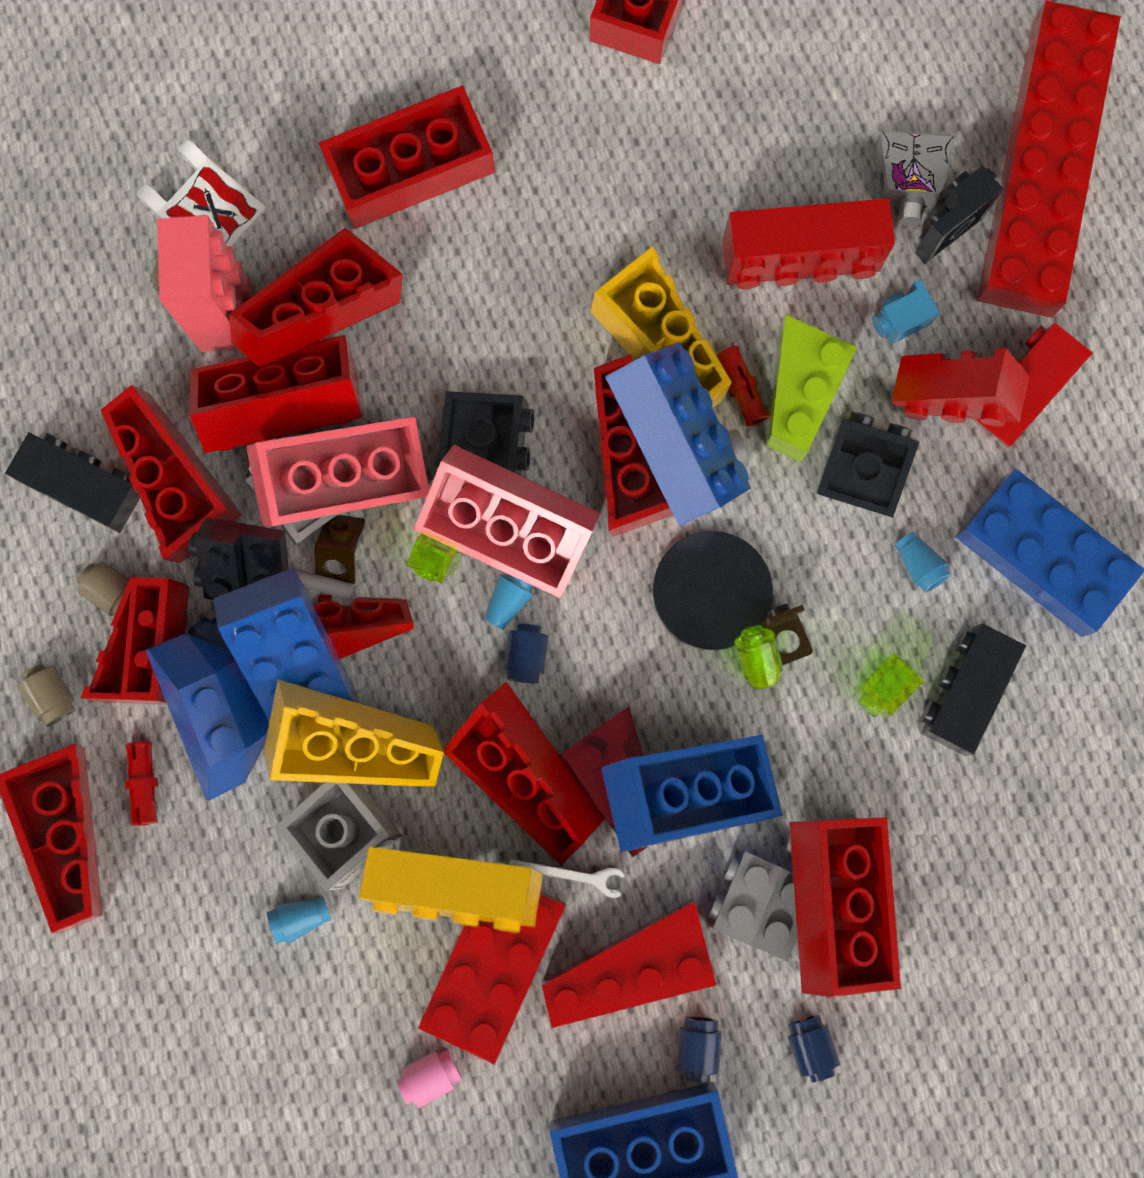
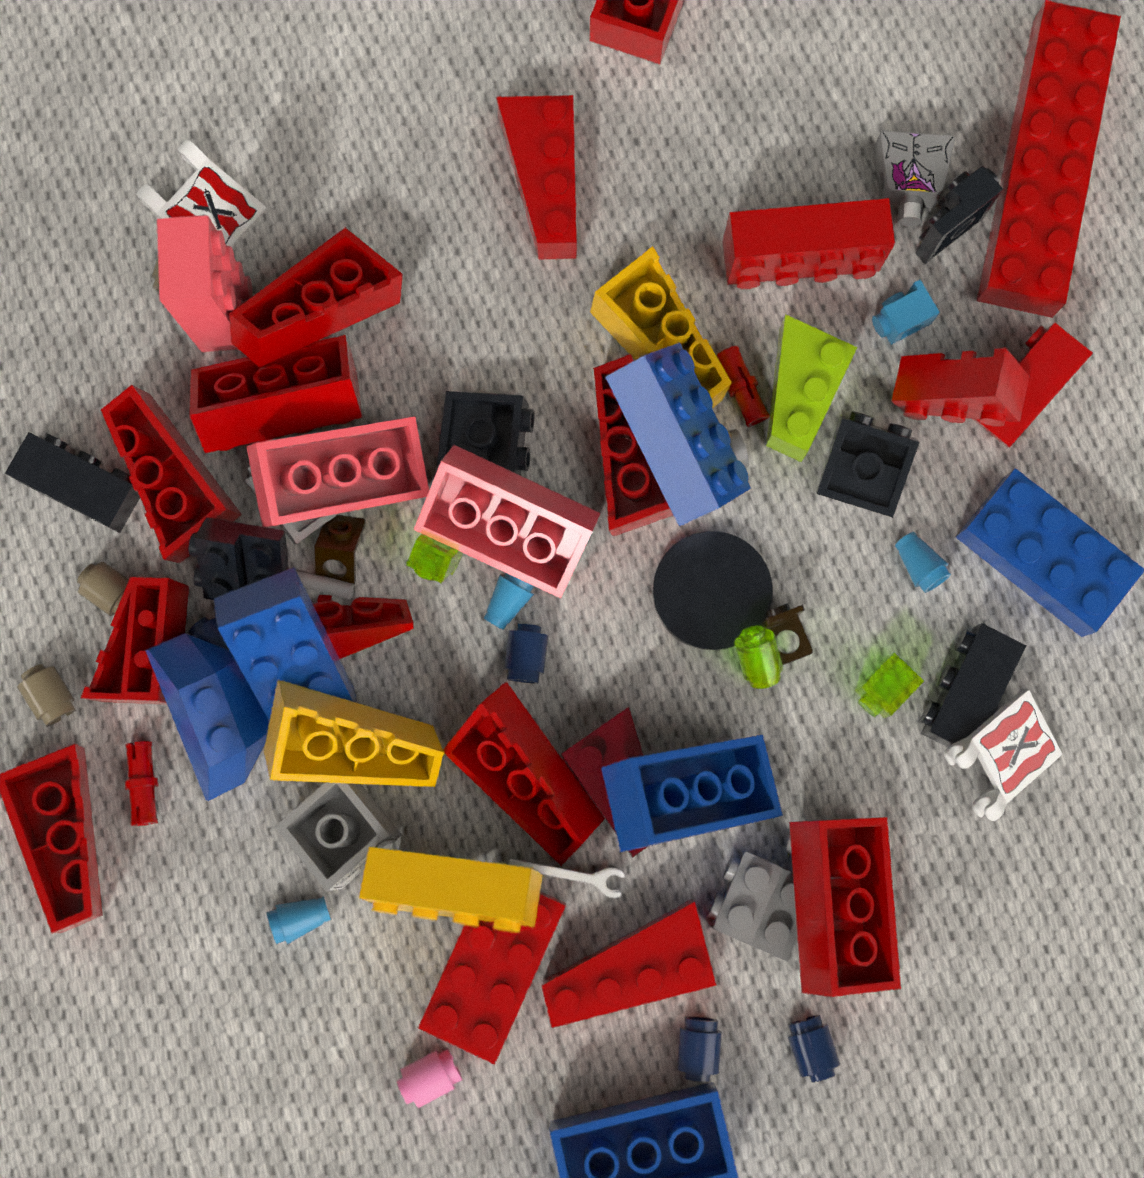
(408, 157): red brick -> none
(543, 160): none -> red wedge
(1012, 749): none -> white flag

